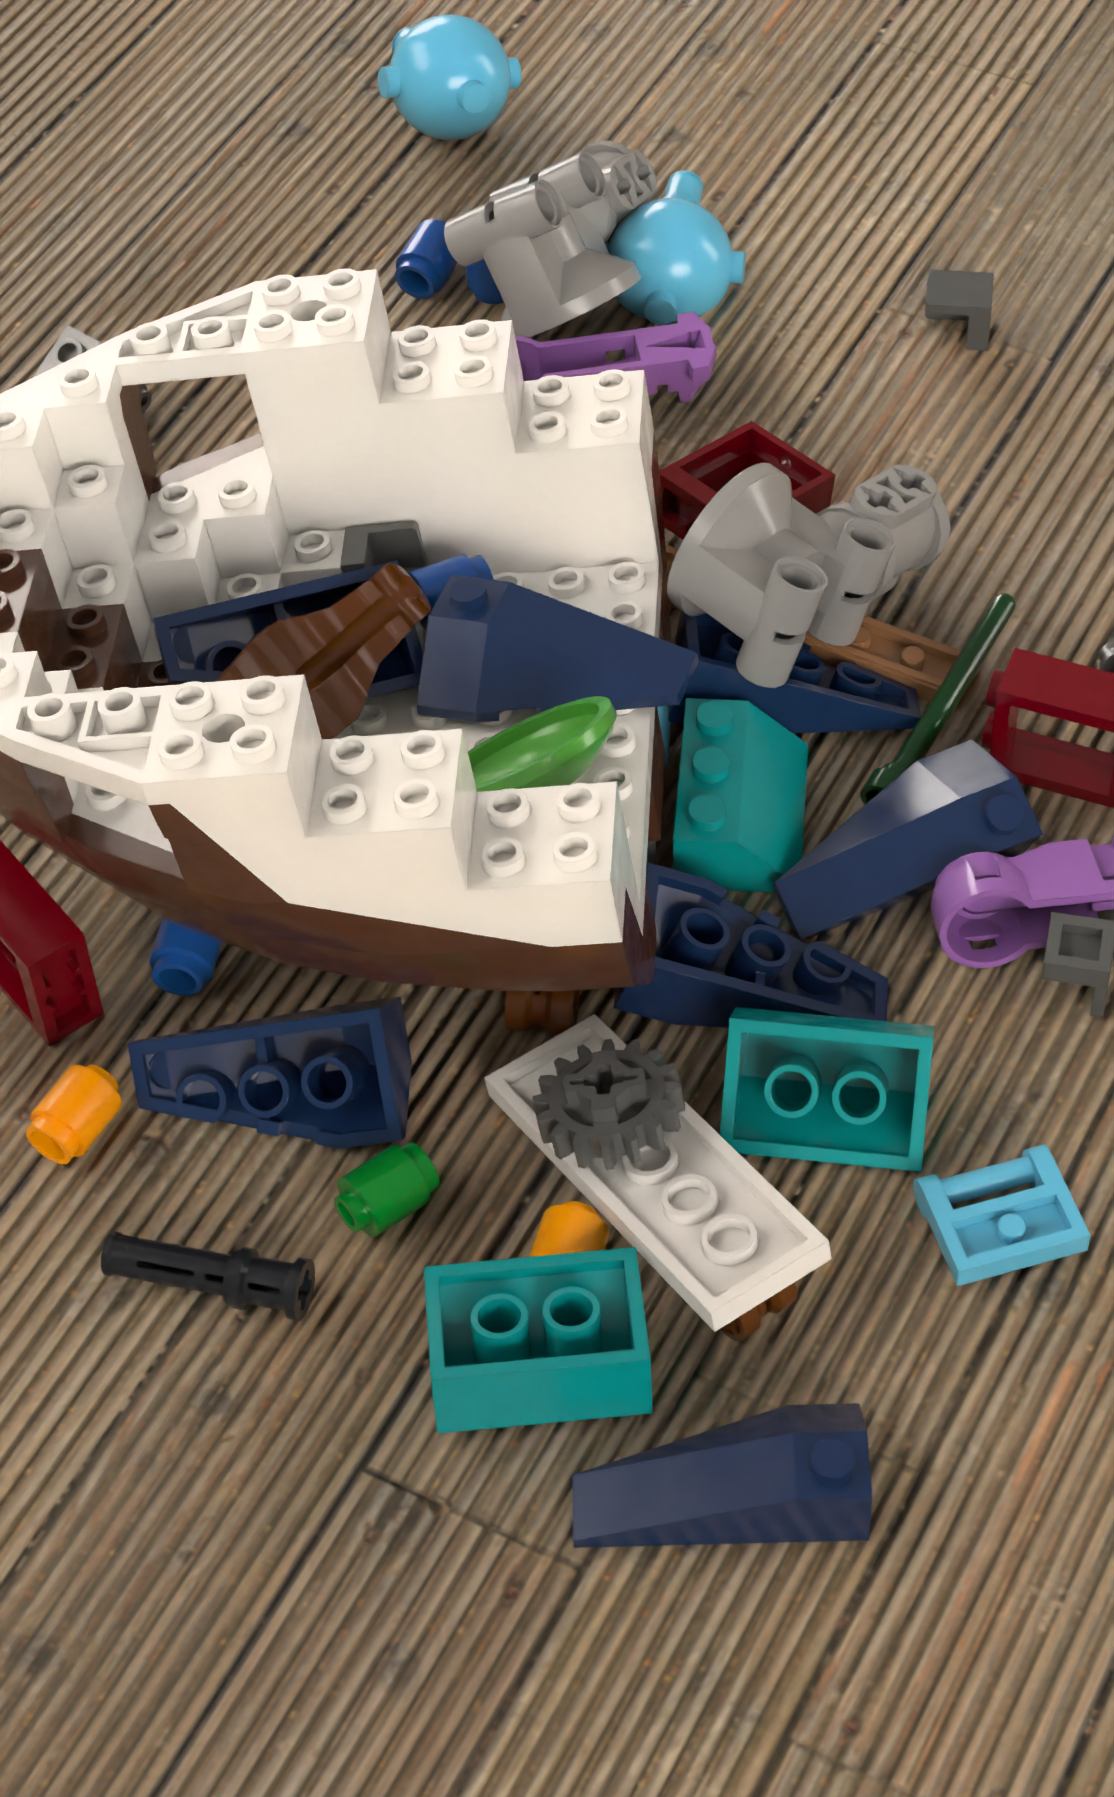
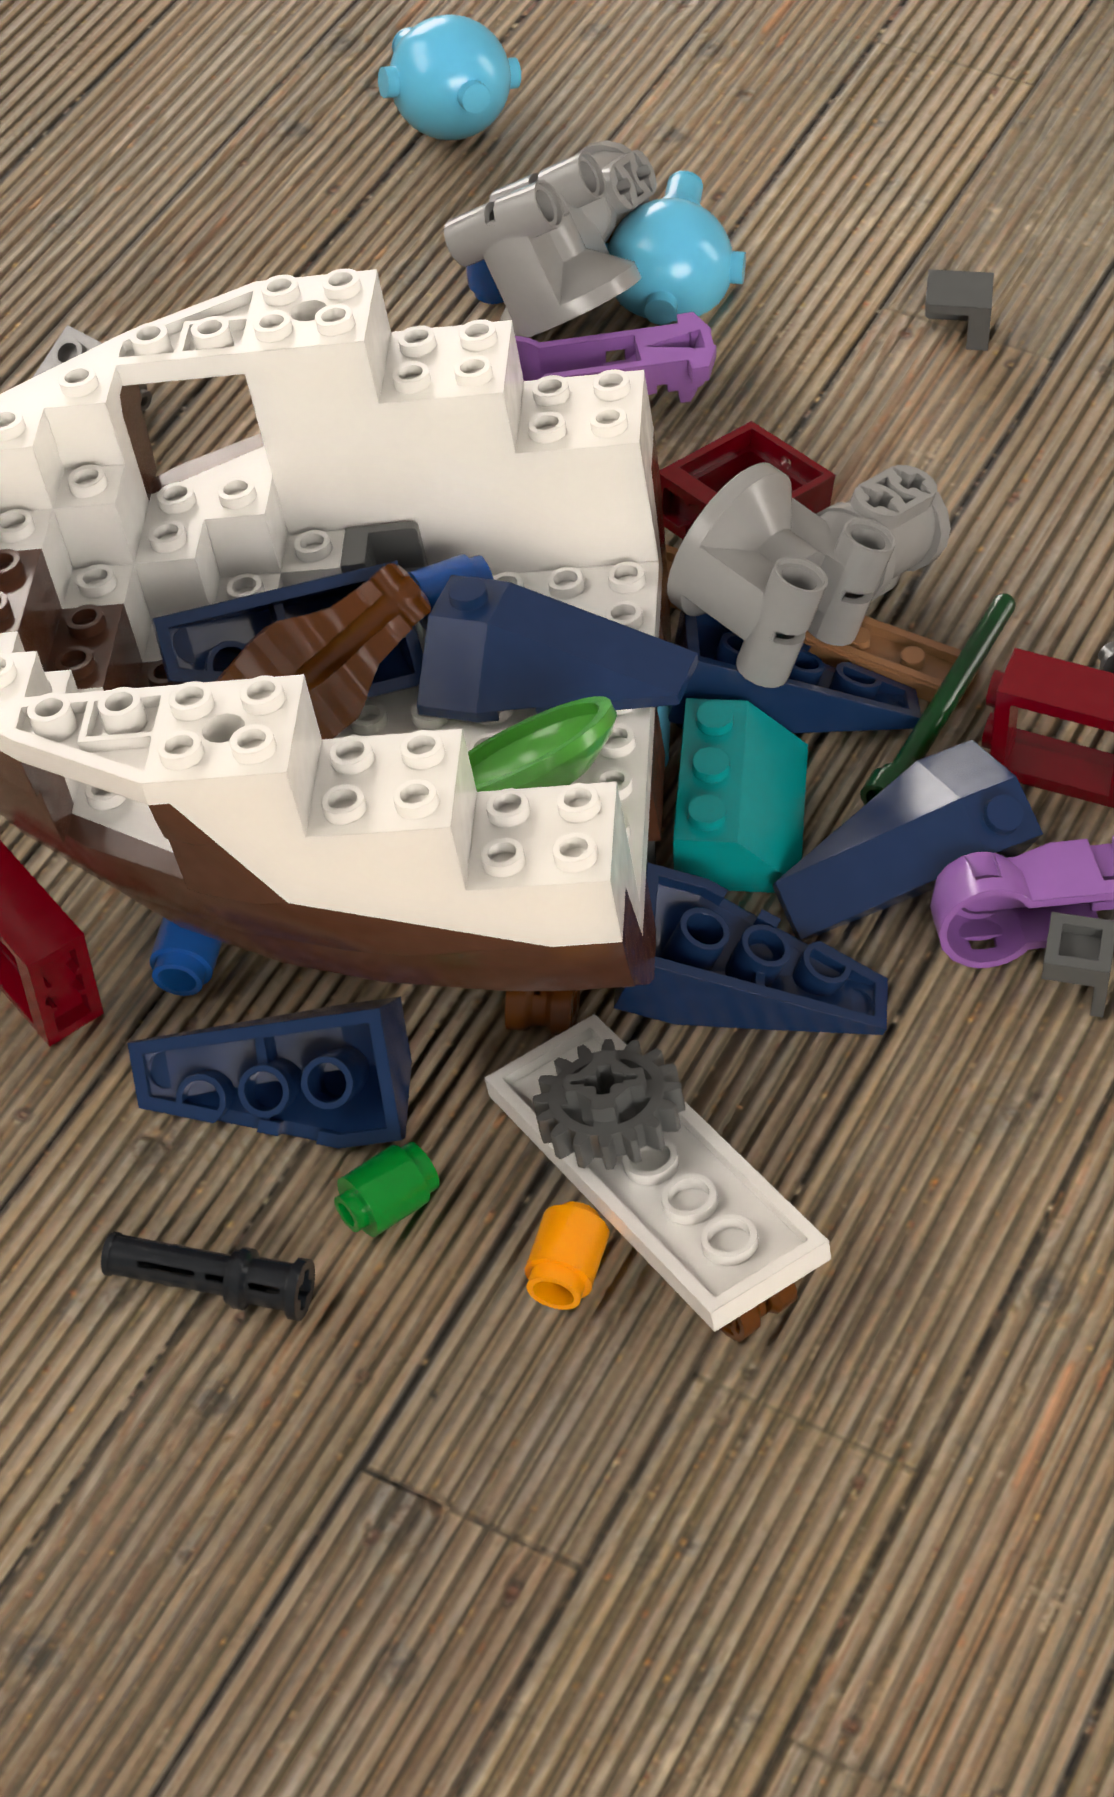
(74, 1113): light orange brick -> none
(425, 261): blue brick -> none
(537, 1340): teal slope -> none
(755, 1480): dark blue wedge -> none
(826, 1088): teal slope -> none
(1006, 1230): medium azure plate -> none

